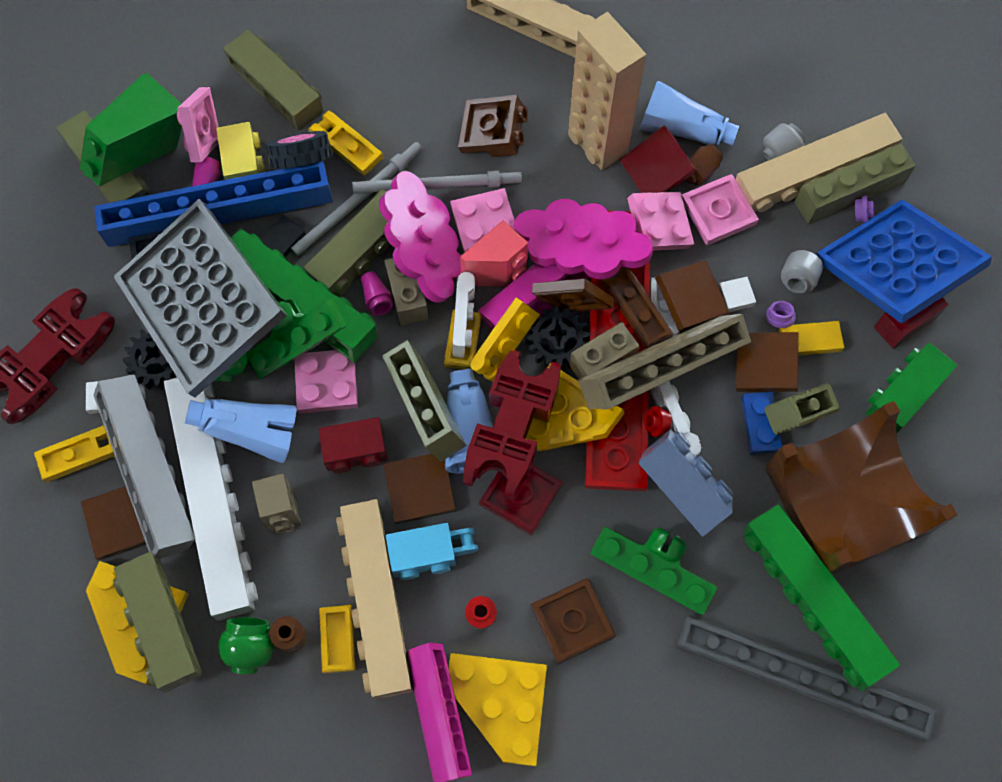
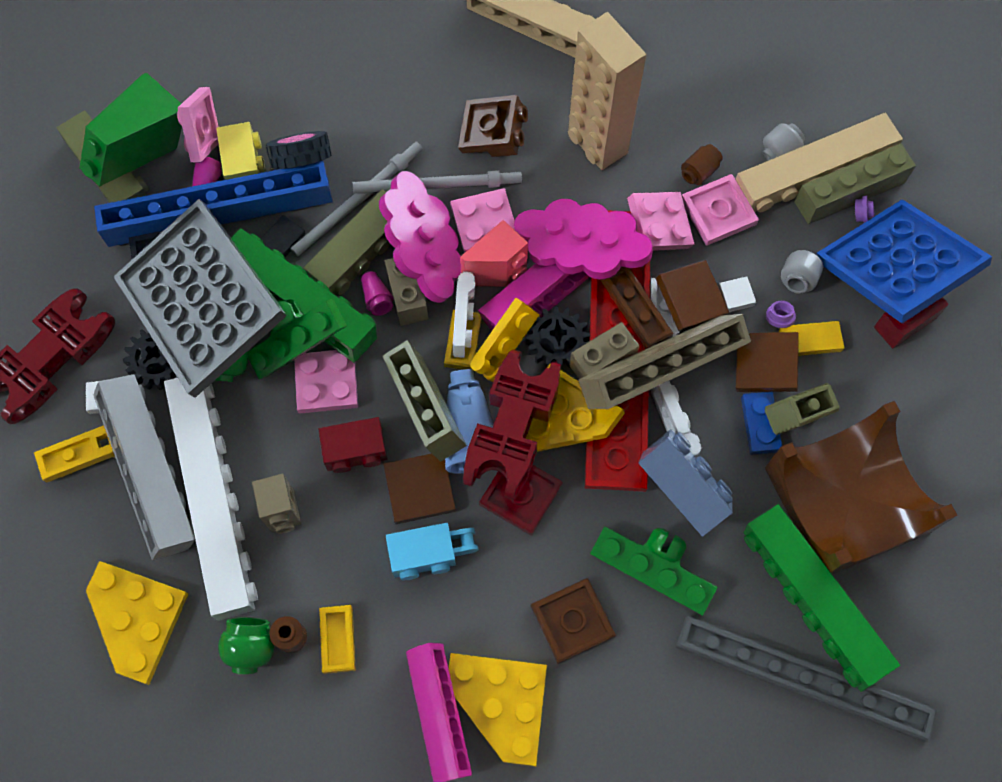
(112, 523): reddish brown tile -> none
(157, 622): olive brick -> none
(248, 425): light blue piece -> none
(274, 79): olive brick -> none
(349, 143): yellow plate -> none
(375, 600): tan brick -> none
(481, 622): red plate -> none
(573, 294): reddish brown tile -> none
(658, 163): dark red tile -> none
(658, 421): red plate -> none
(686, 118): light blue piece -> none
(914, 384): green brick -> none

